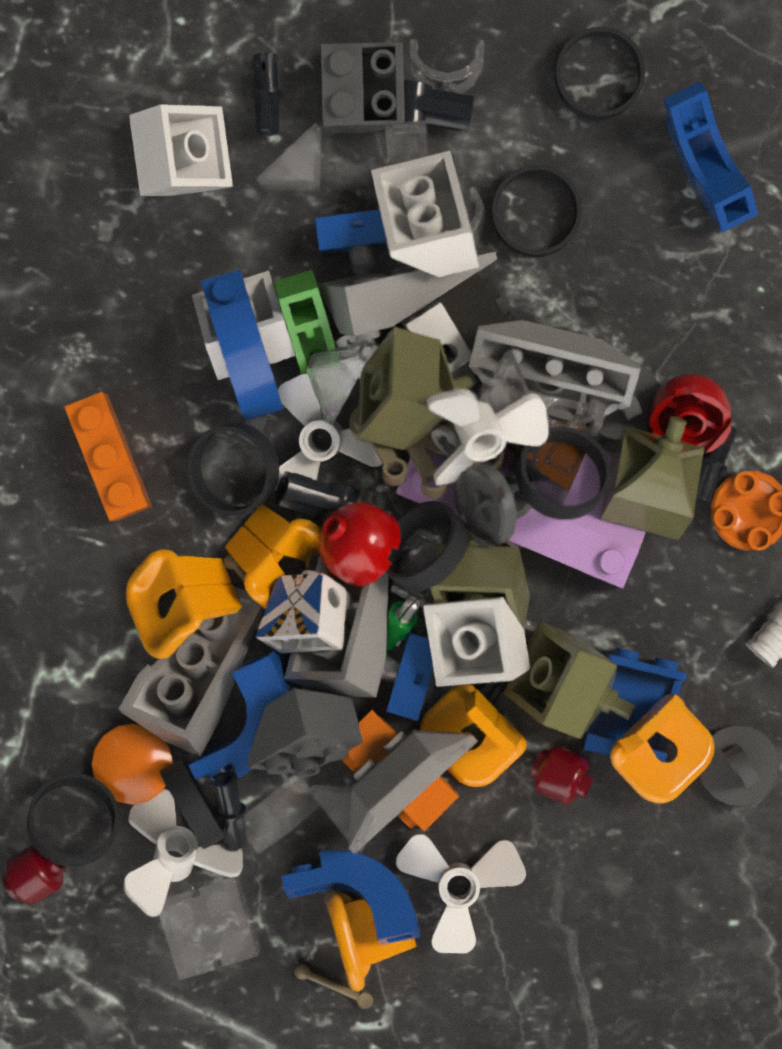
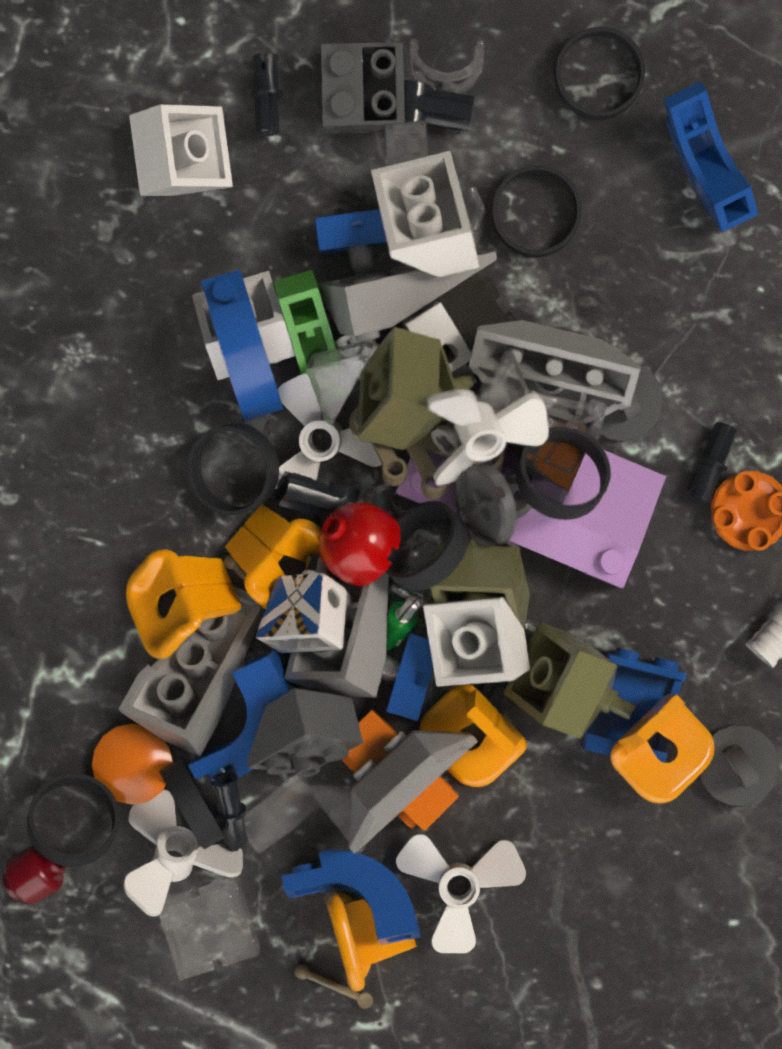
(108, 456): orange brick -> none
(297, 167): clear slope -> none
(561, 775): dark red head -> none
(653, 481): olive piece -> none
(697, 402): red cylinder -> none

